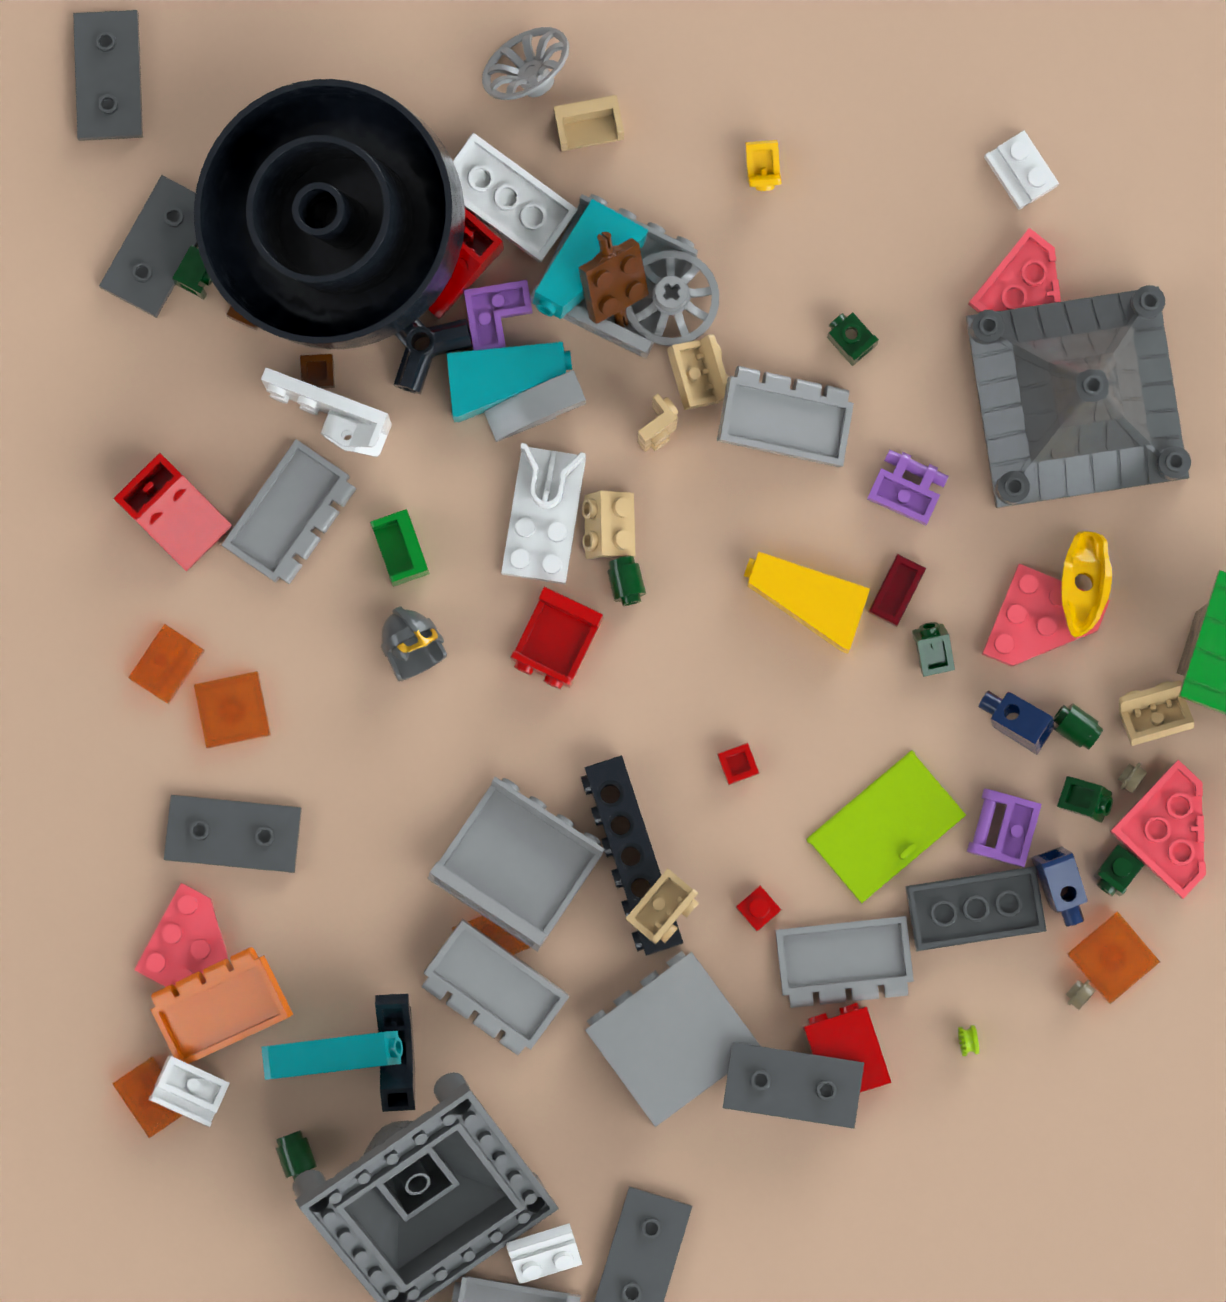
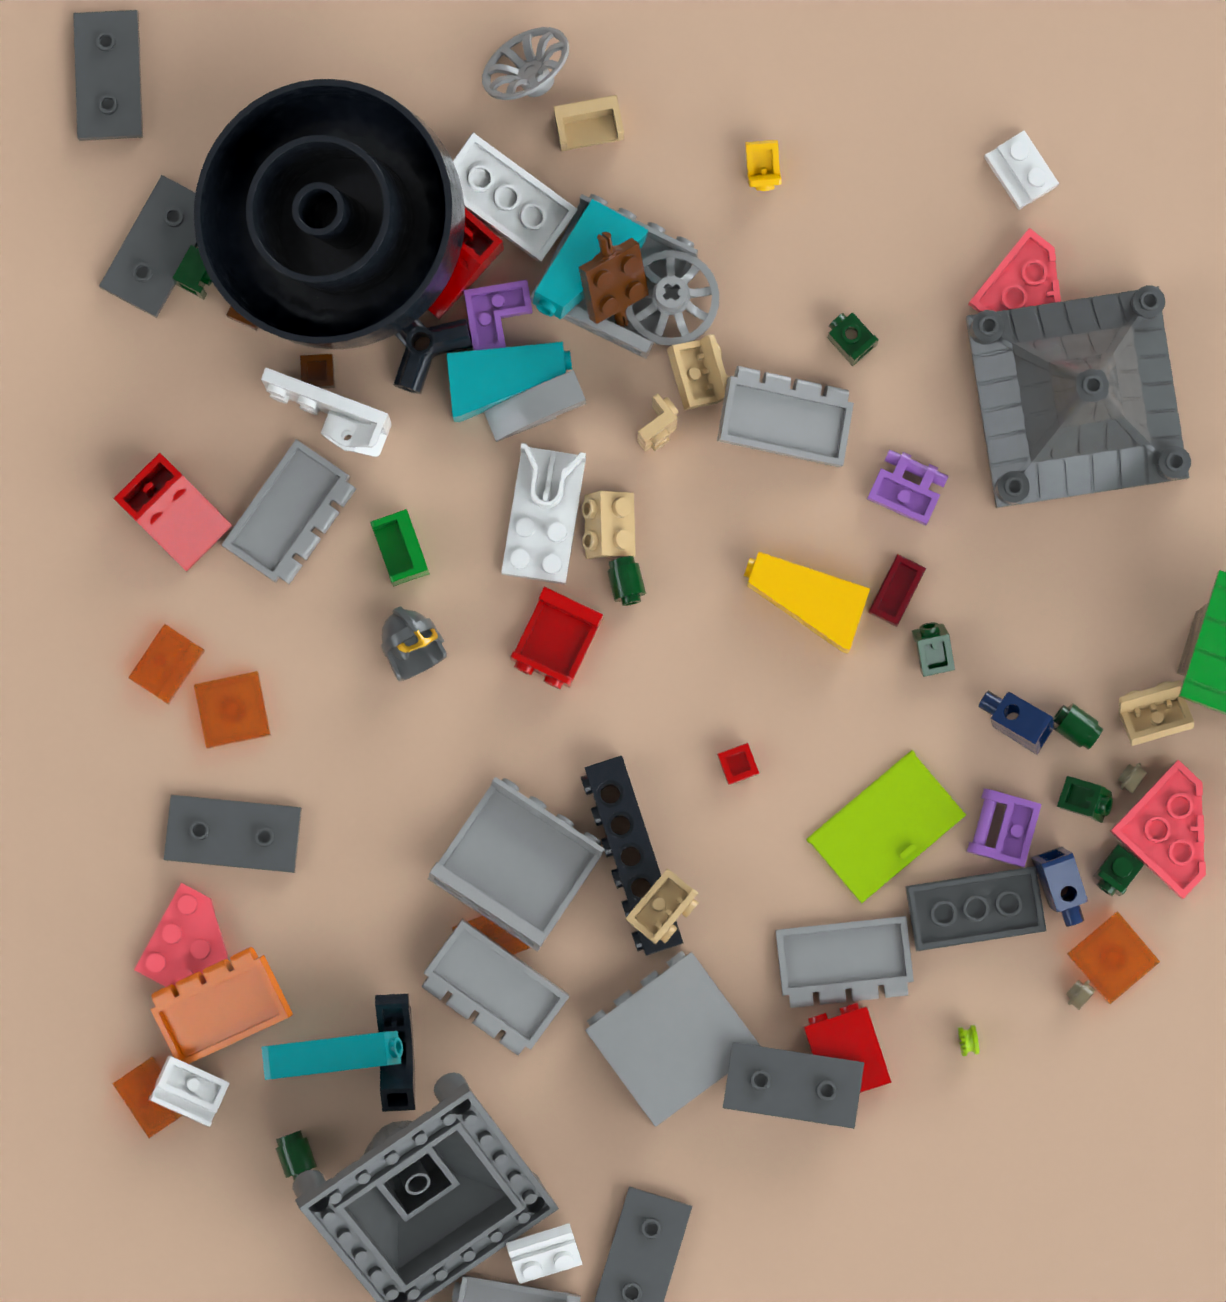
(758, 908): red plate -> none
(1030, 619): coral plate -> none
(1087, 557): yellow piece -> none

